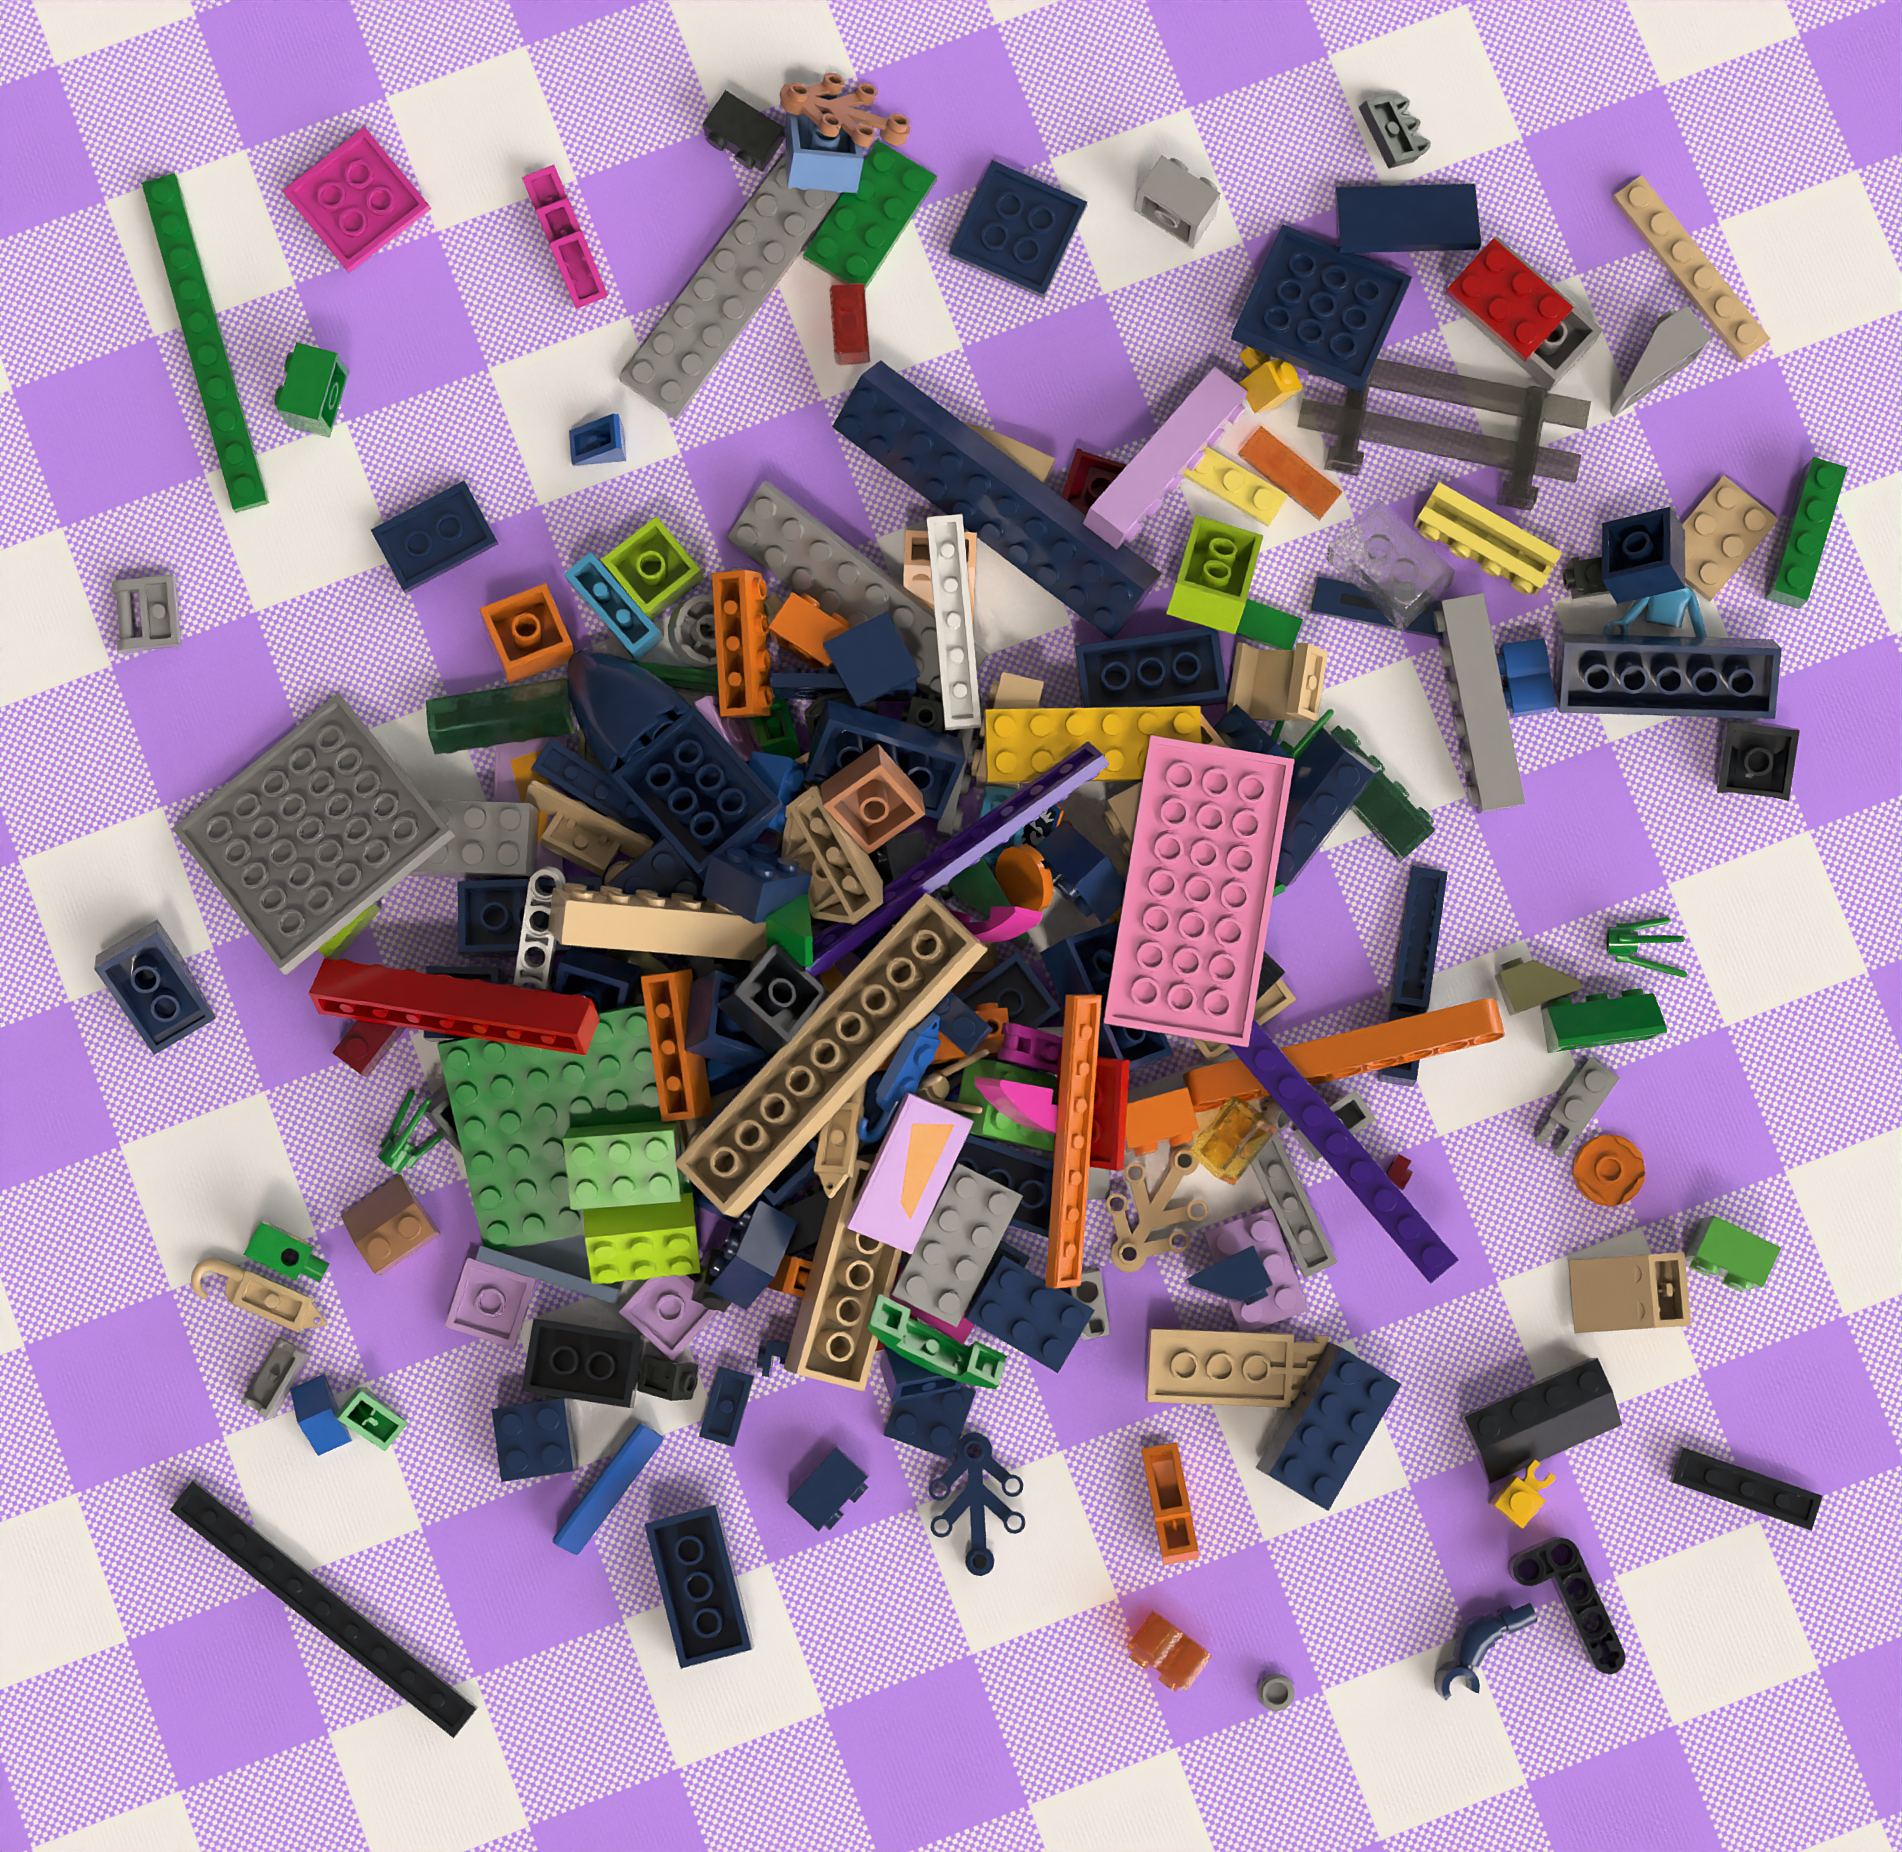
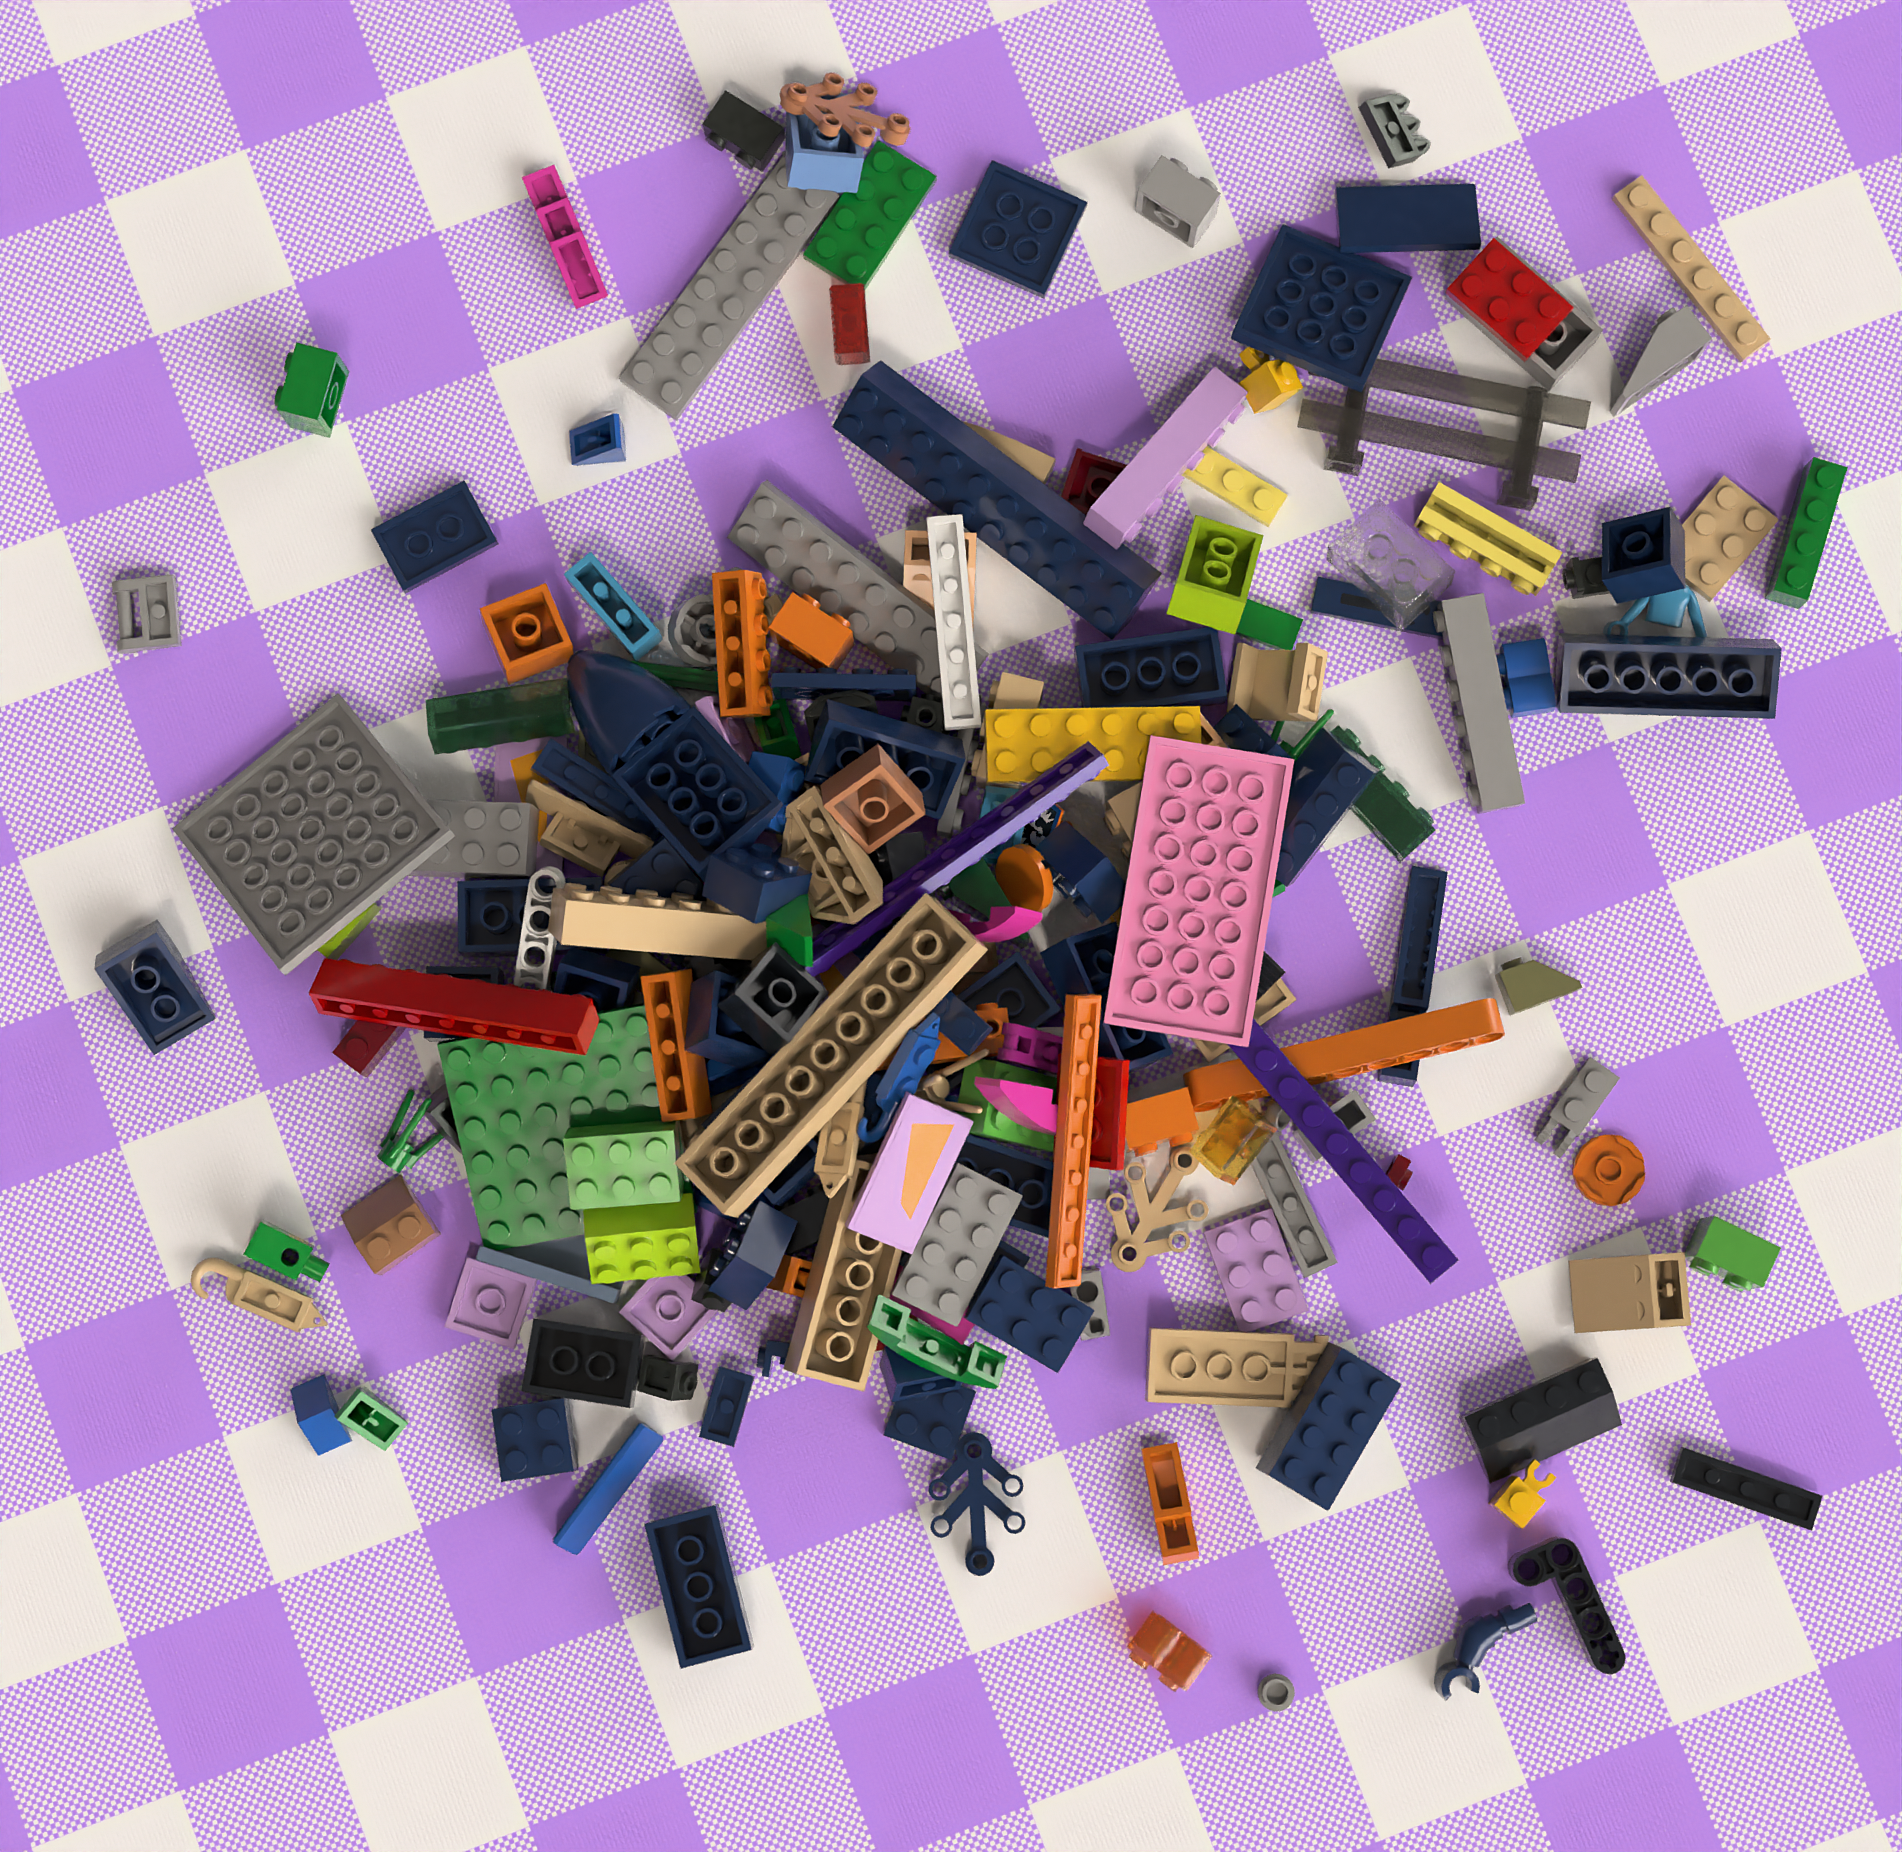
(205, 343): green plate -> none
(275, 1378): light grey hinge -> none
(324, 1609): black plate -> none
(356, 199): dark pink plate -> none
(653, 568): lime brick -> none
(828, 1489): dark blue brick -> none
(871, 659): dark blue tile -> none
(1234, 1278): dark blue slope -> none
(1290, 473): clear orange tile -> none
(1602, 1021): green slope -> none
(1624, 940): green plant -> none
(1757, 759): black slope -> none

